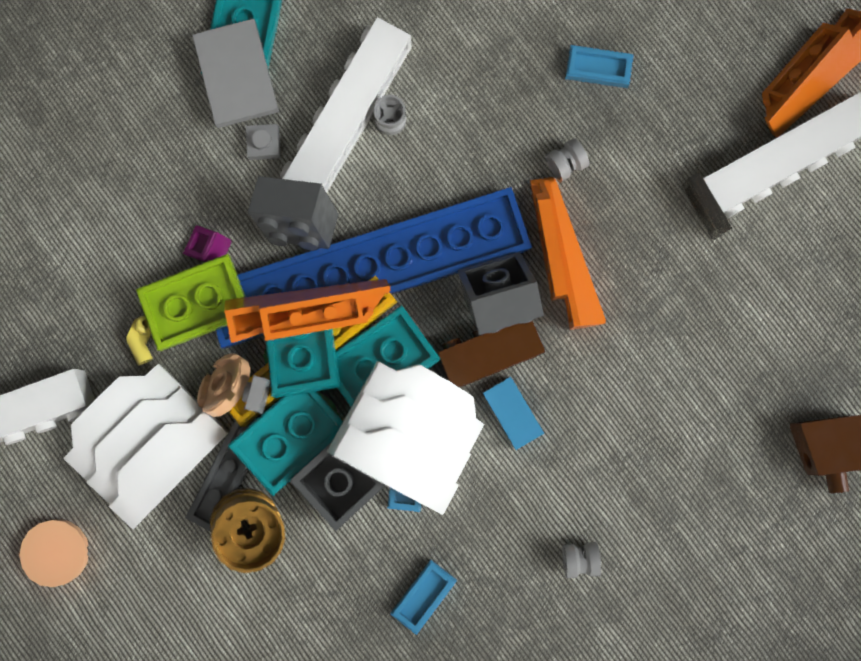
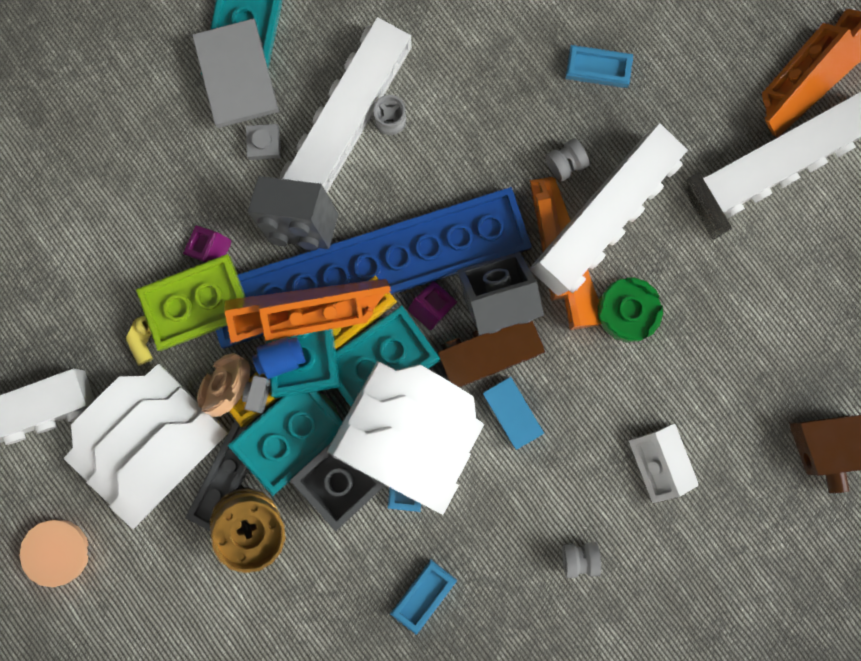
(278, 357): none -> blue brick
(432, 305): none -> magenta slope
(608, 210): none -> white brick
(630, 310): none -> green tile
(664, 464): none -> white panel

